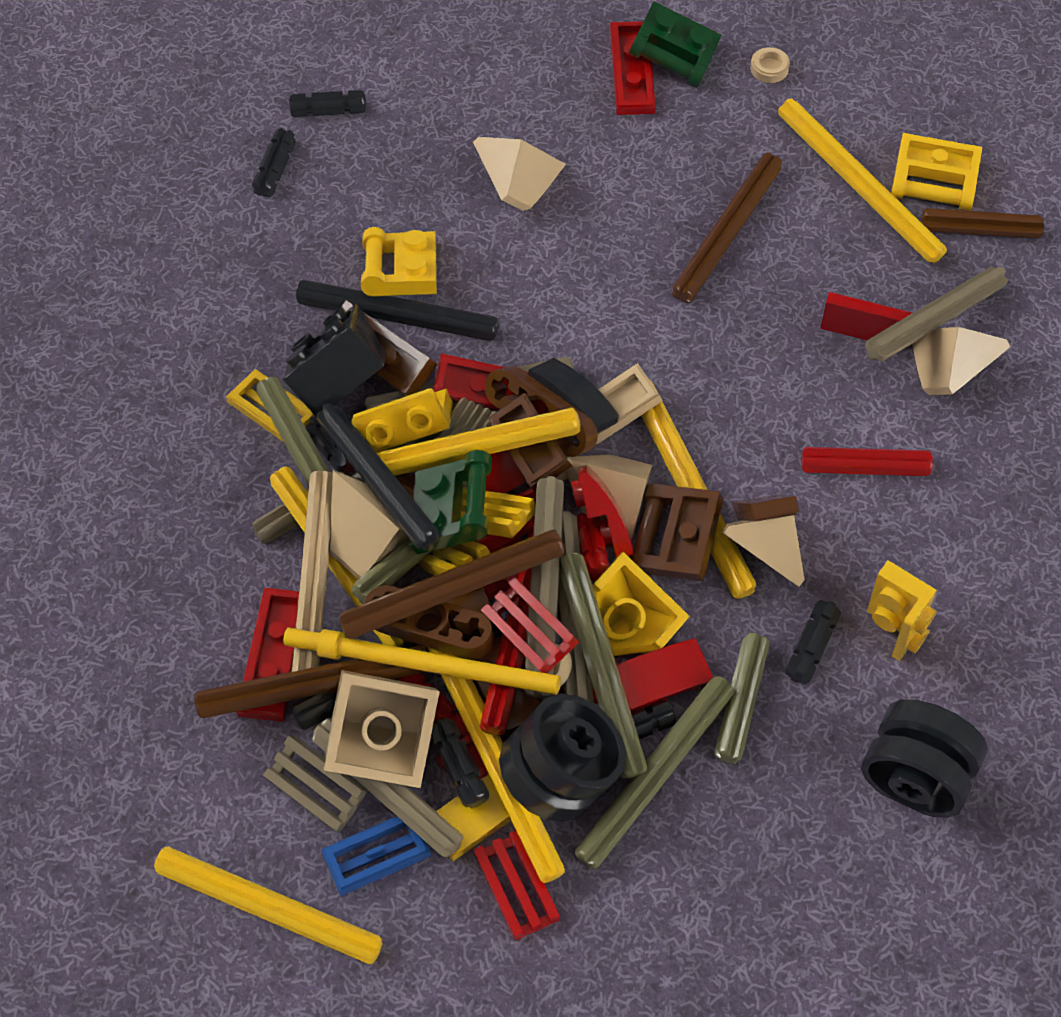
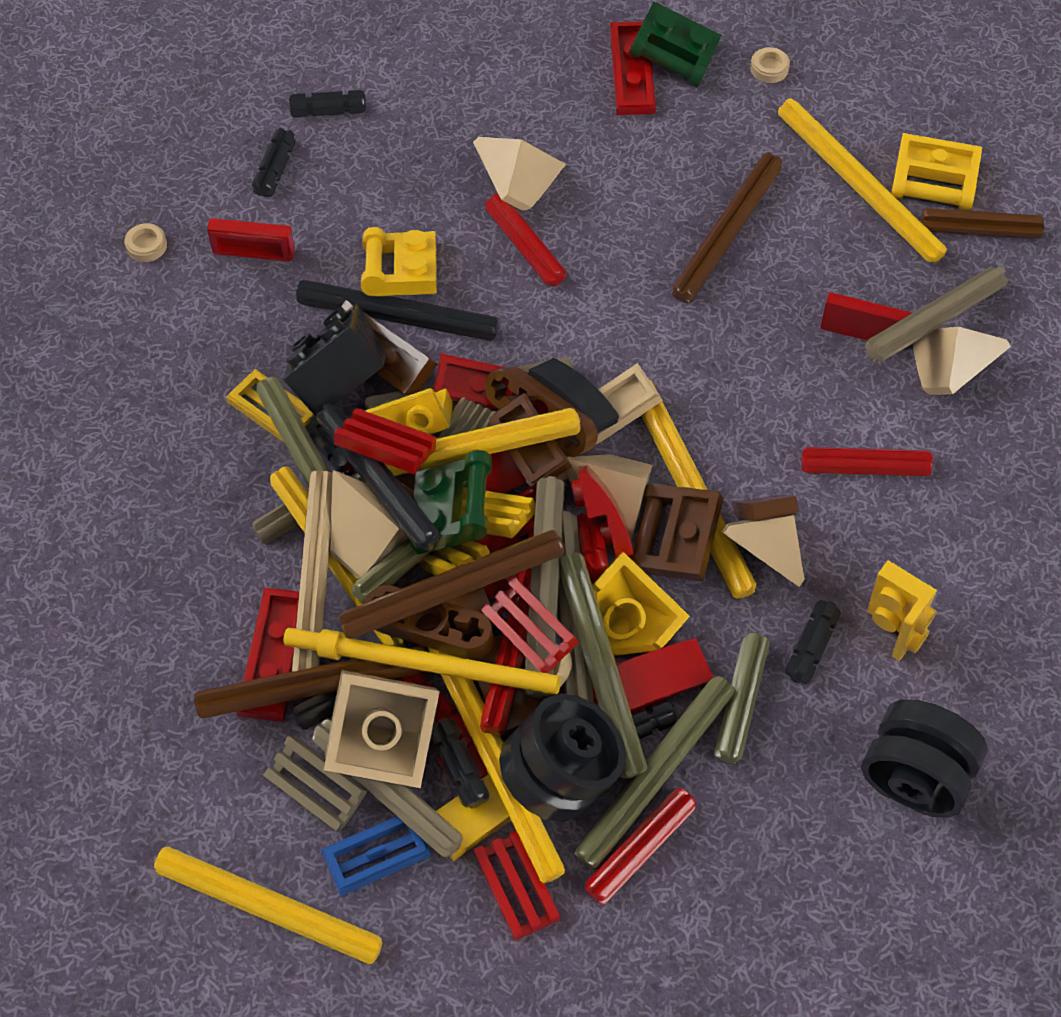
(145, 242): none -> tan tile
(251, 239): none -> red tile
(385, 441): none -> red tile
(526, 241): none -> red axle
(640, 846): none -> red axle

